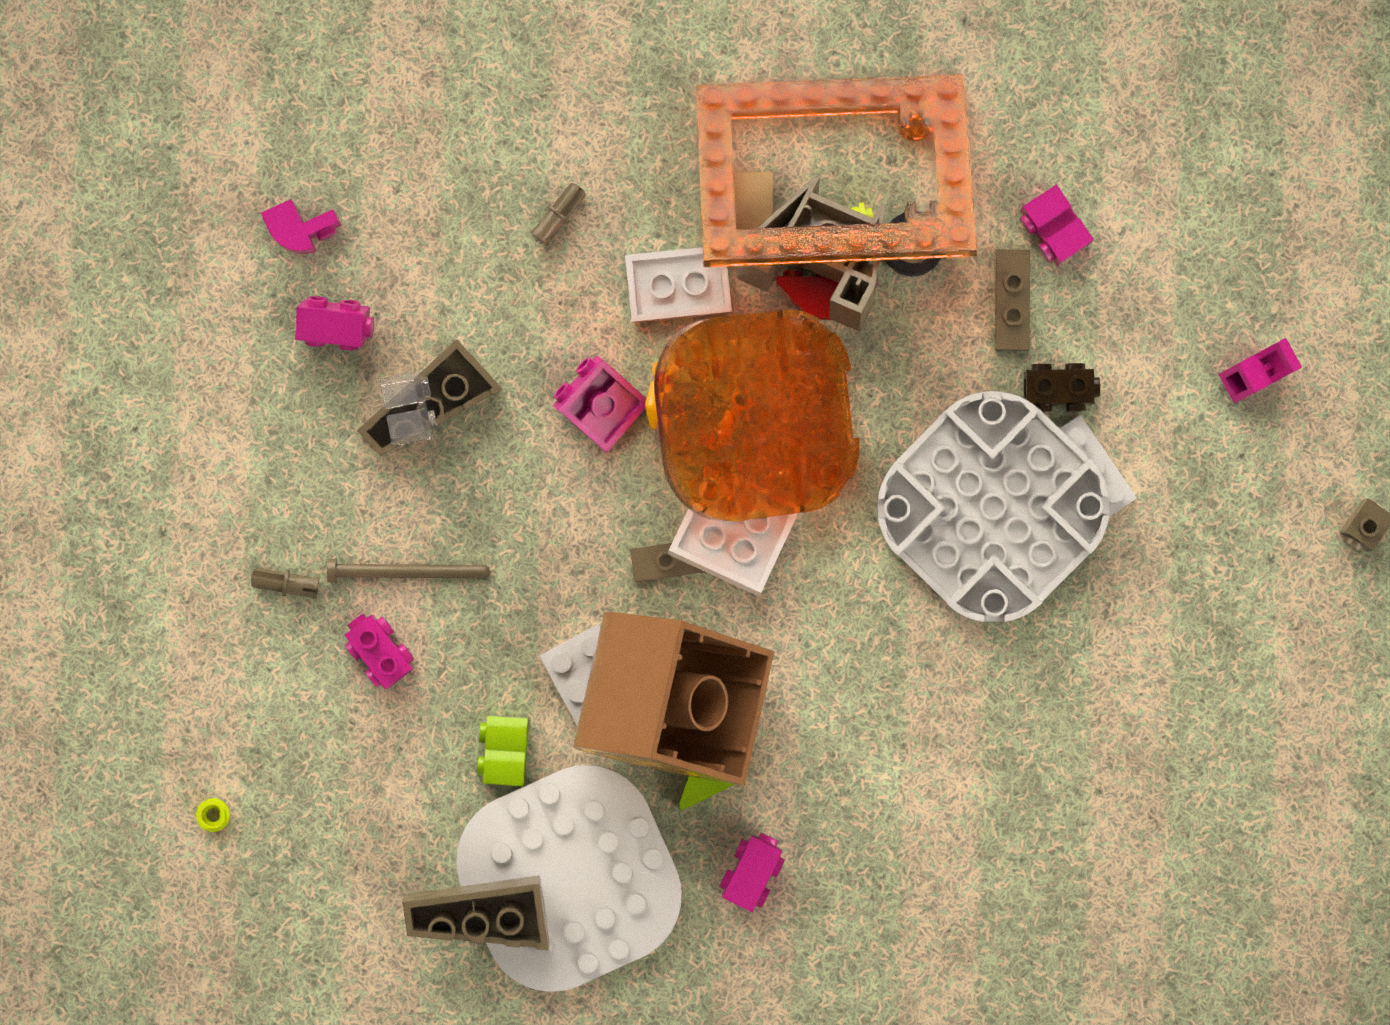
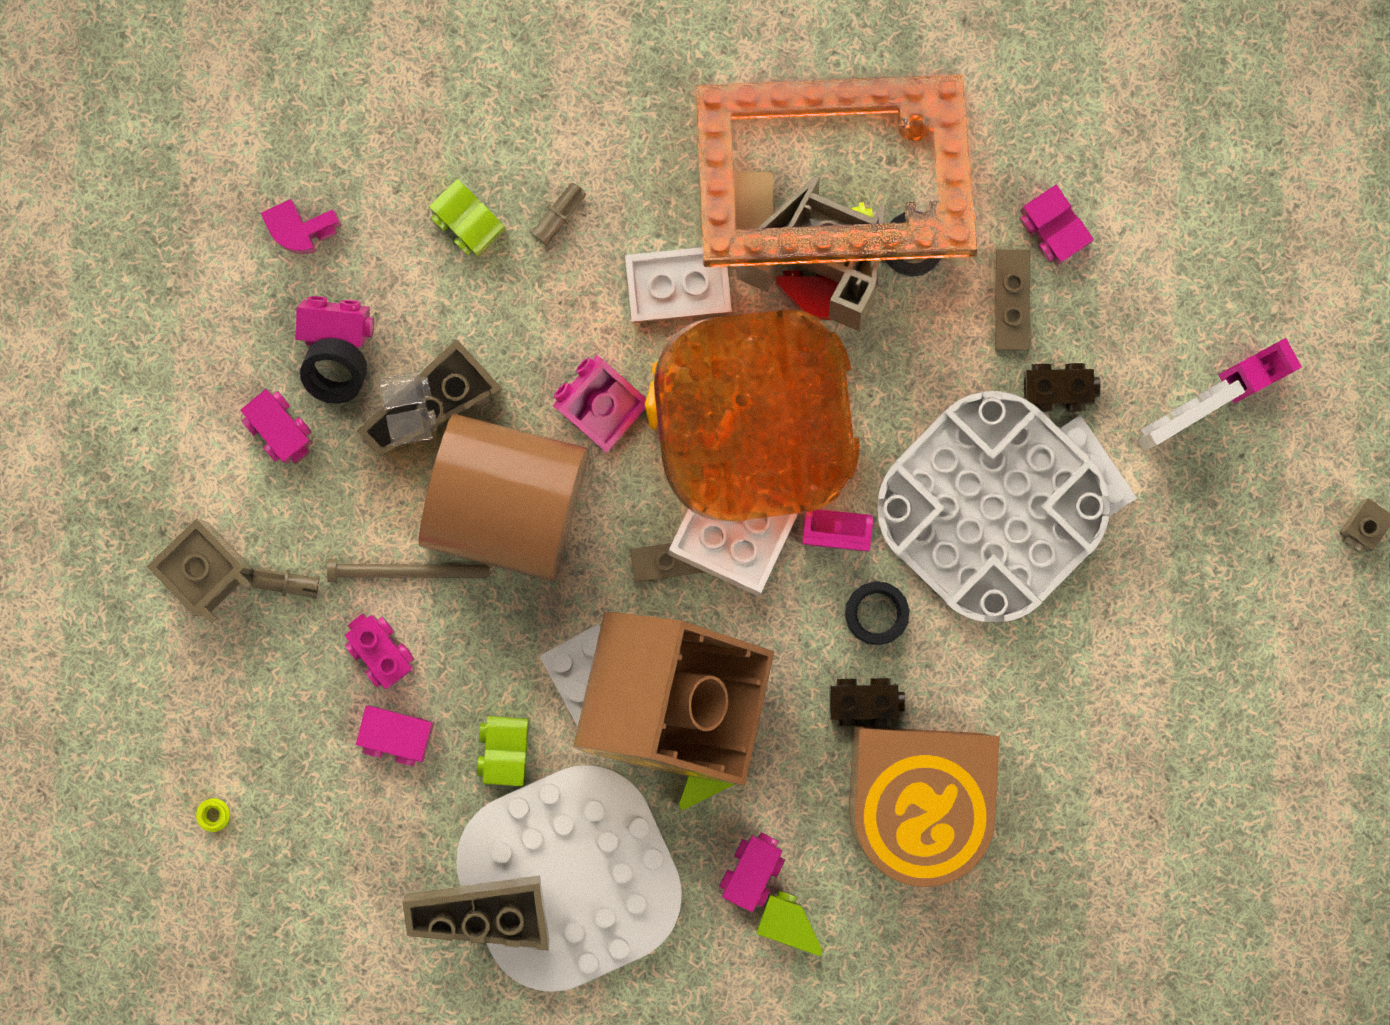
(201, 568): none -> dark tan container
(285, 437): none -> dark pink brick
(326, 389): none -> black tyre
(394, 734): none -> dark pink brick
(466, 218): none -> lime brick
(502, 497): none -> medium nougat brick
(787, 923): none -> lime slope
(838, 530): none -> dark pink hinge
(875, 701): none -> dark brown brick
(880, 588): none -> black tyre
(923, 801): none -> medium nougat brick
(1189, 413): none -> white plate

